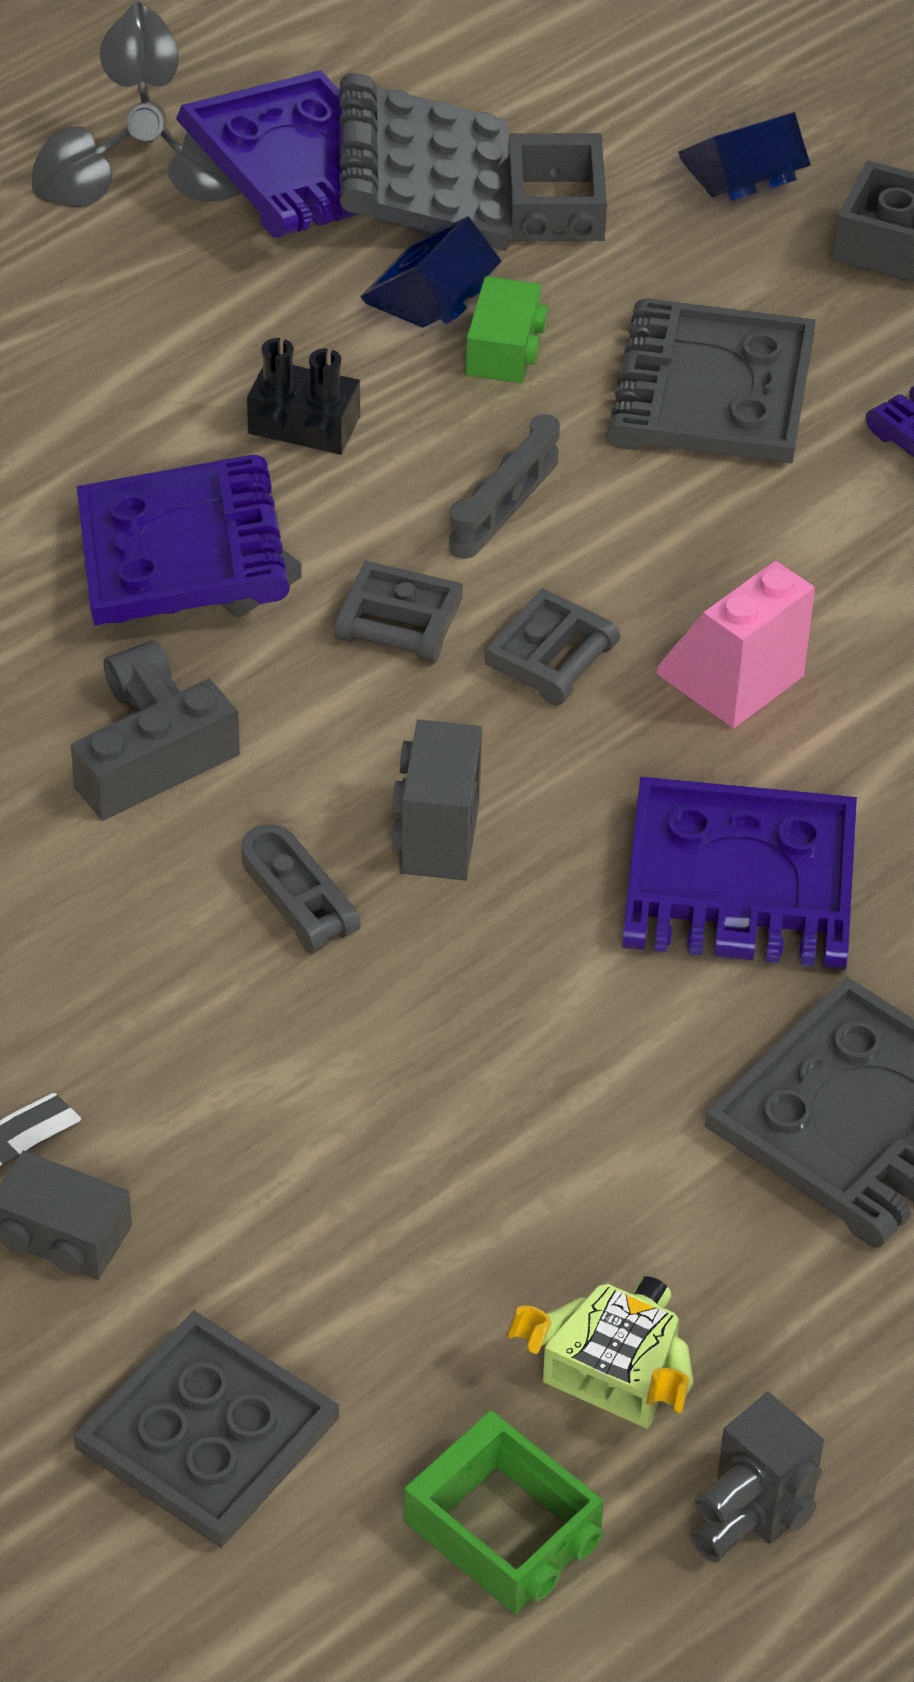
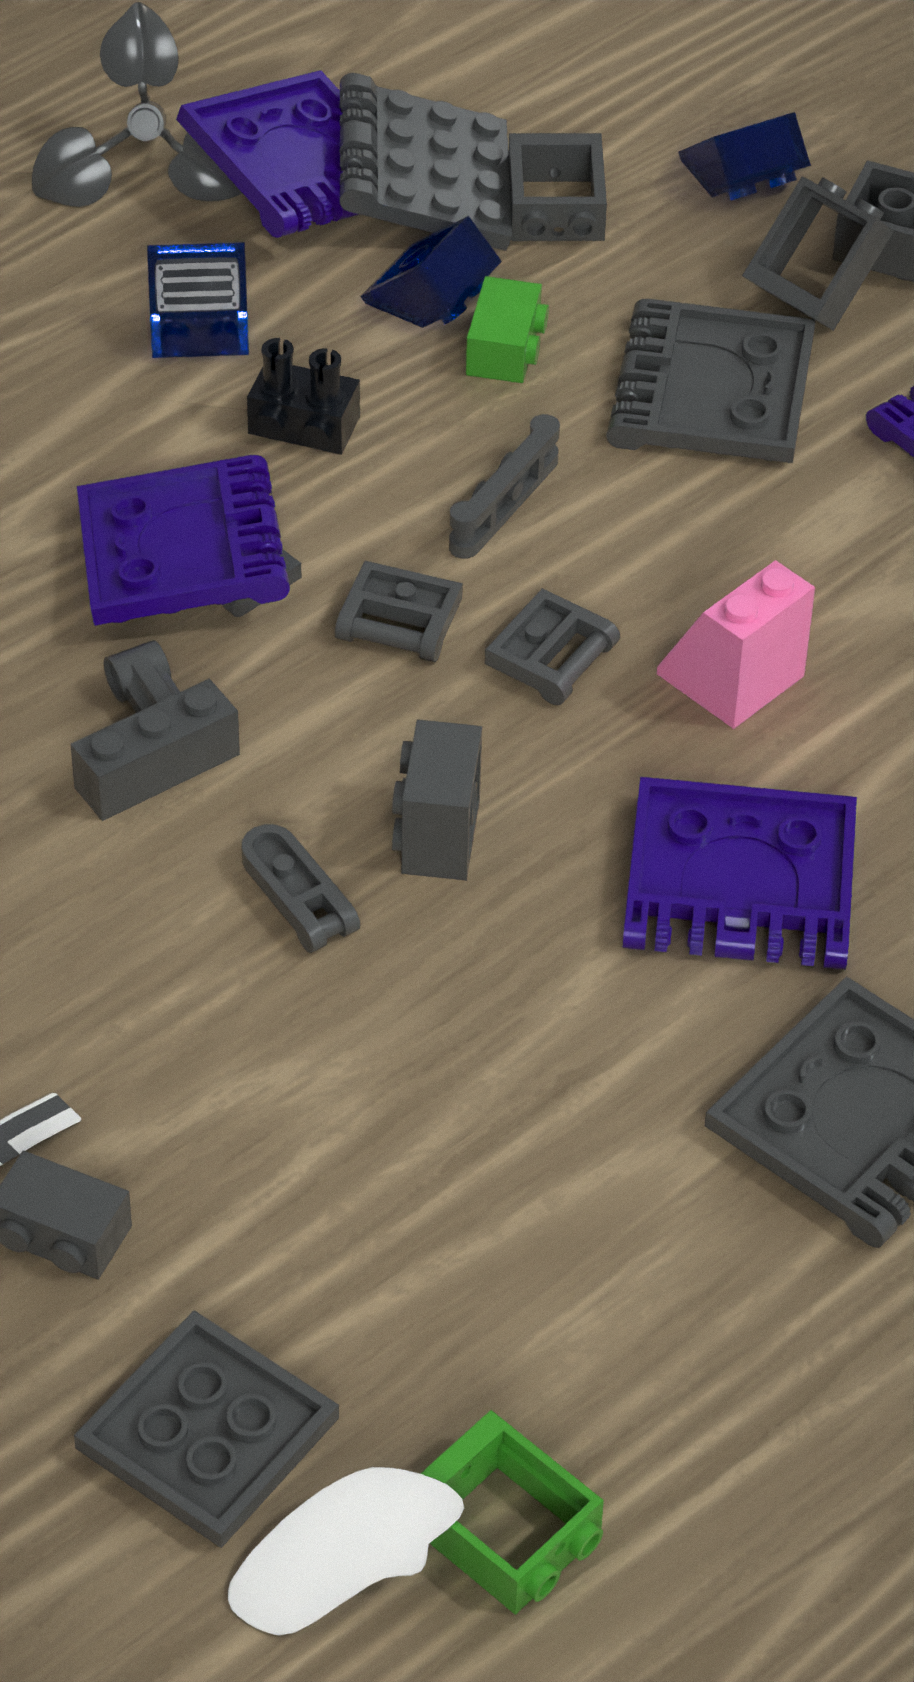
(198, 300): none -> slope
(340, 1544): none -> white sticker
(612, 1349): torso -> none
(762, 1479): dark grey brick -> none
(787, 234): none -> dark grey window

